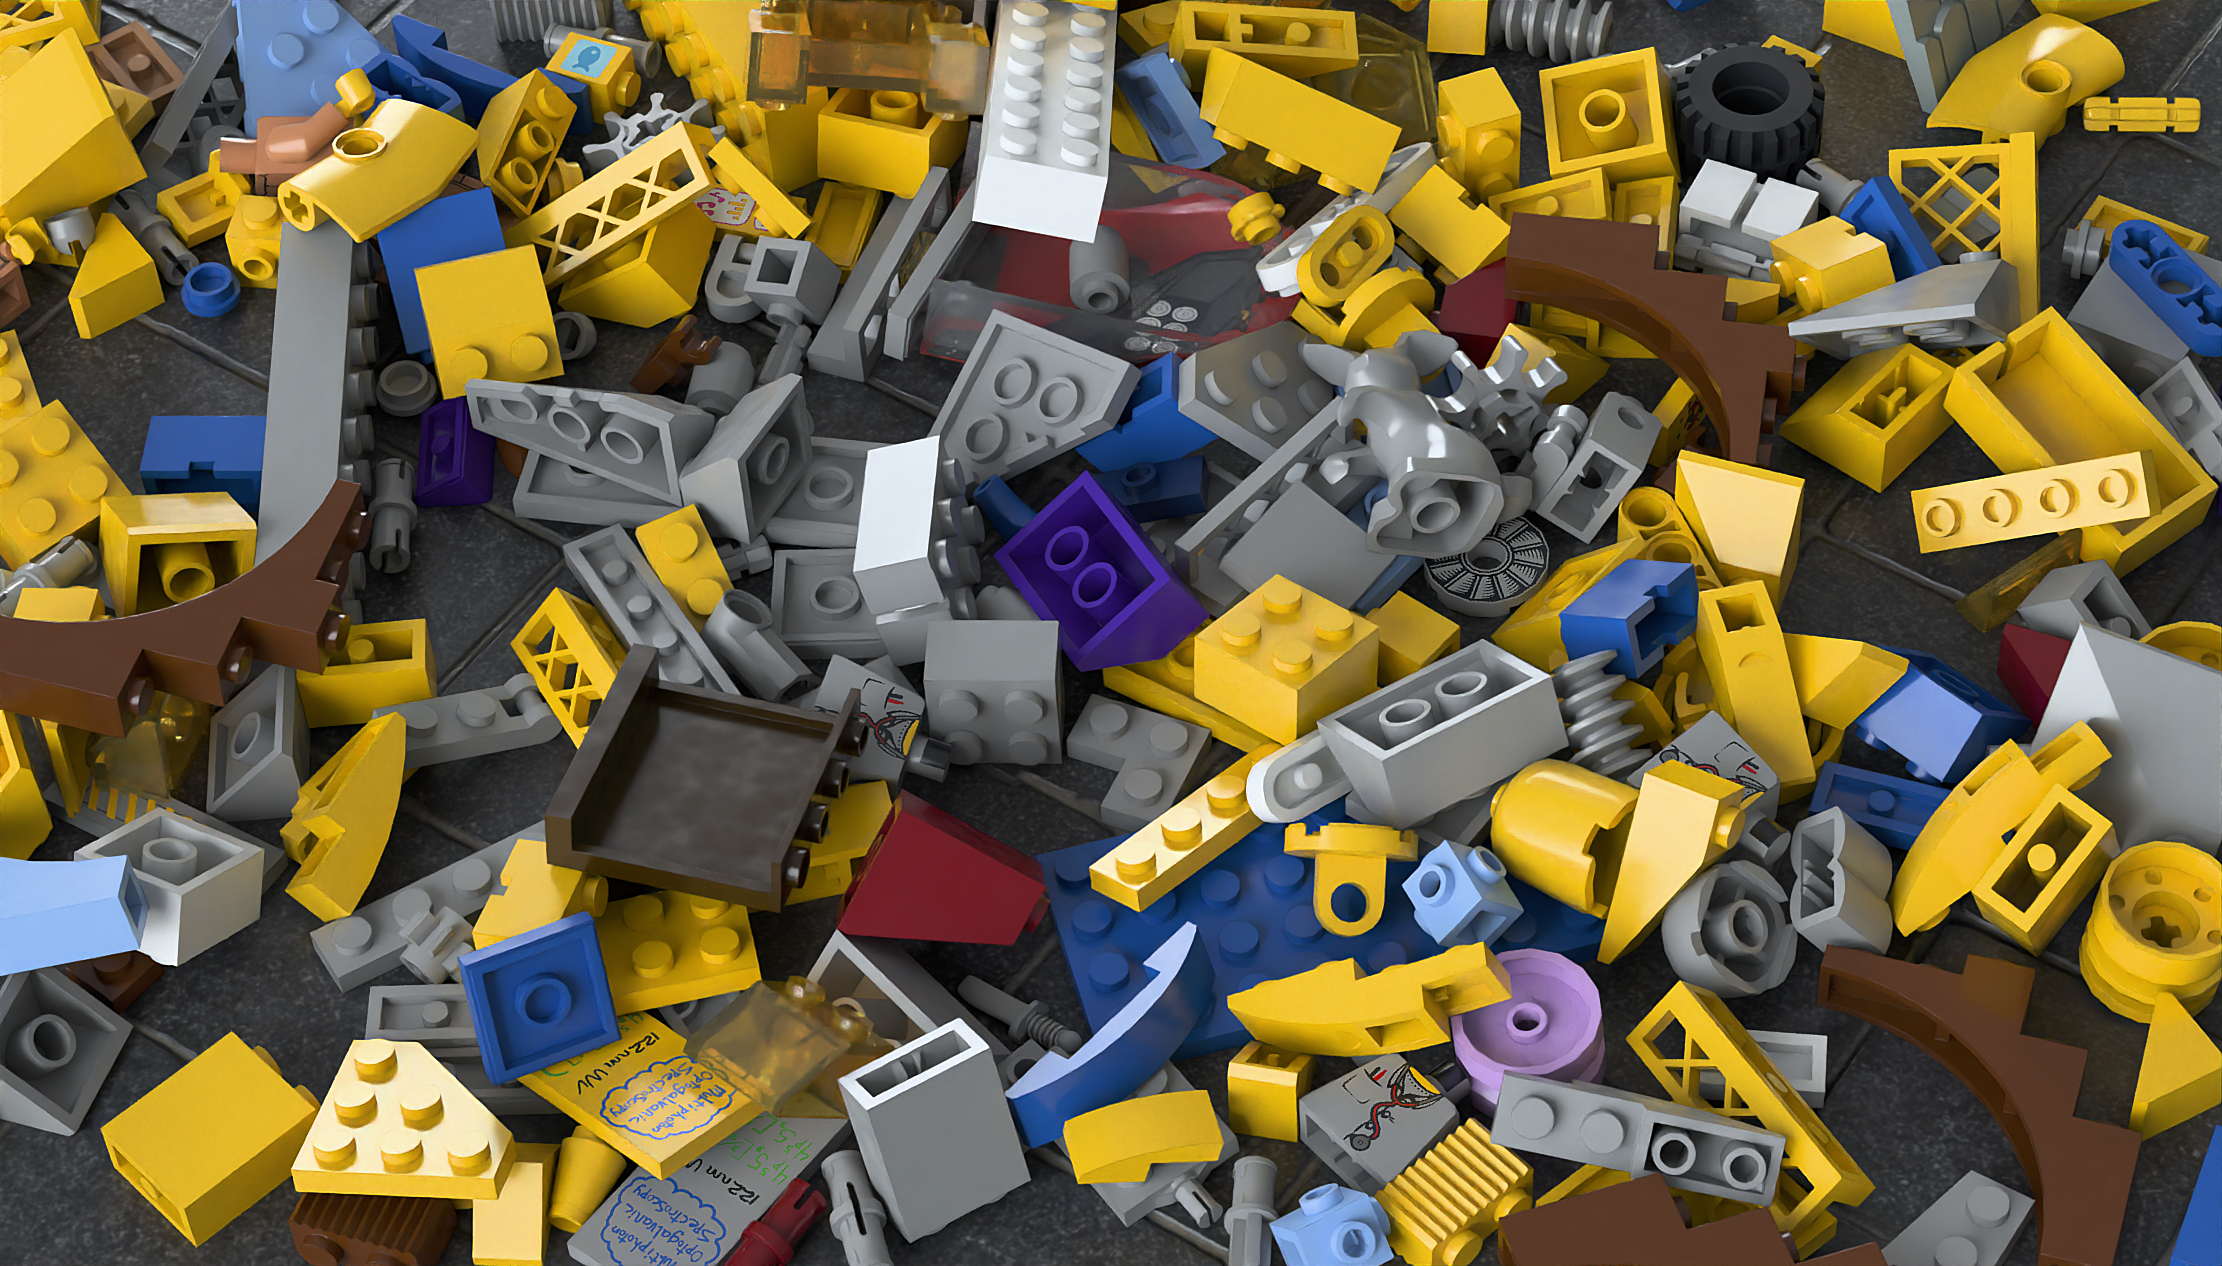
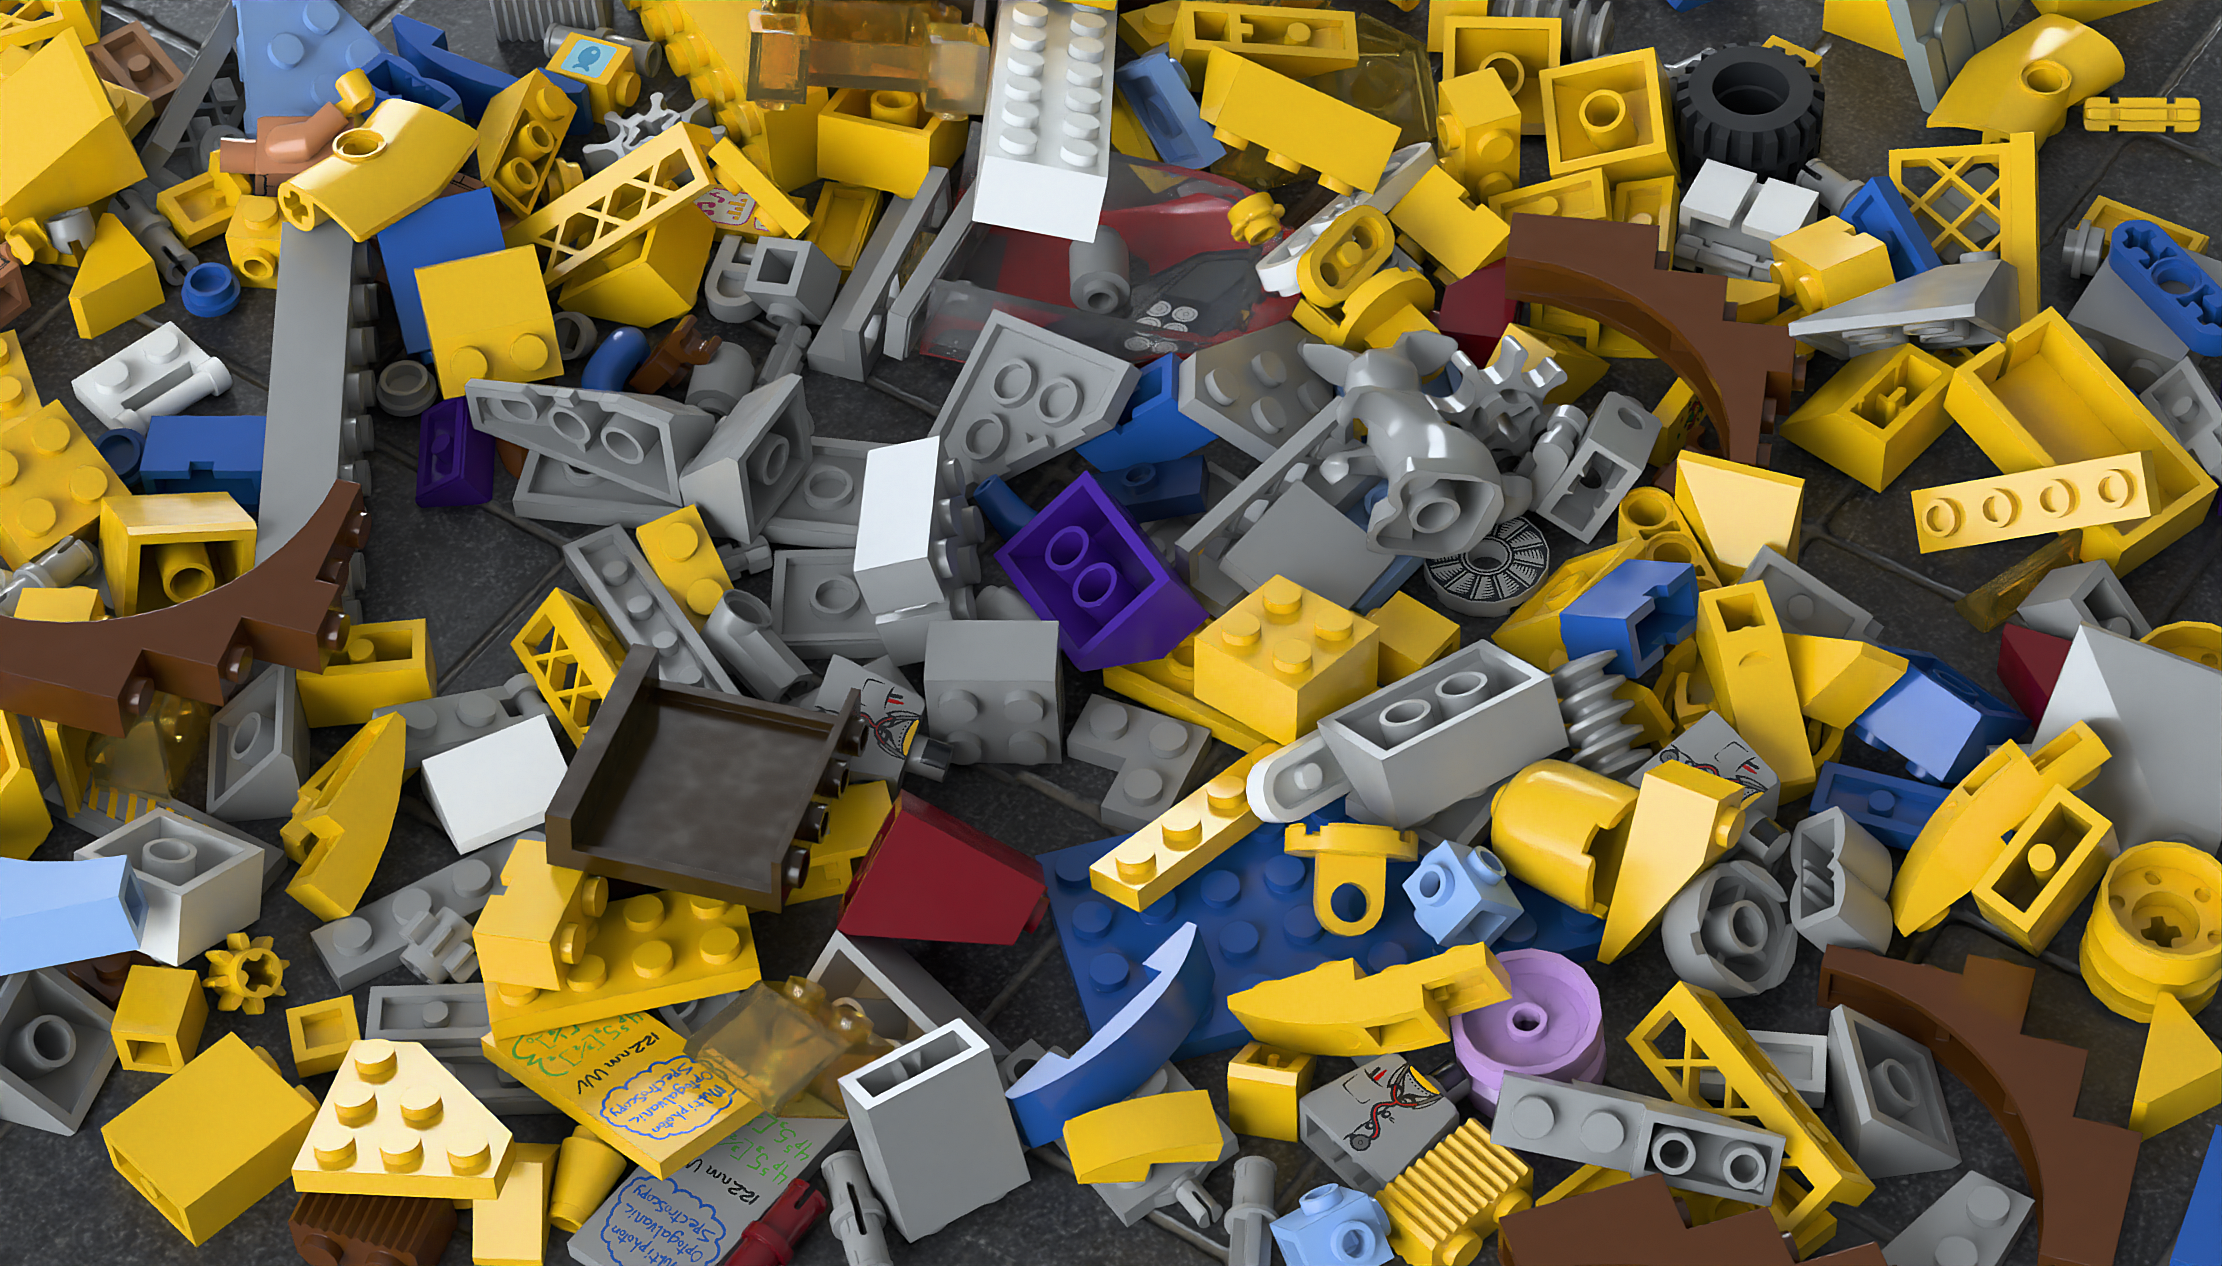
(123, 452): none -> blue plate
(149, 379): none -> white plate
(159, 1018): none -> yellow brick
(230, 980): none -> yellow gear
(322, 1034): none -> yellow plate
(392, 515): light grey pin -> none
(494, 783): none -> white slope
(539, 998): blue tile -> none
(615, 360): none -> blue arm
(1024, 1019): light grey piece -> none
(1514, 48): none -> yellow slope
(1808, 604): none -> light grey hinge
(1887, 1098): none -> light grey slope

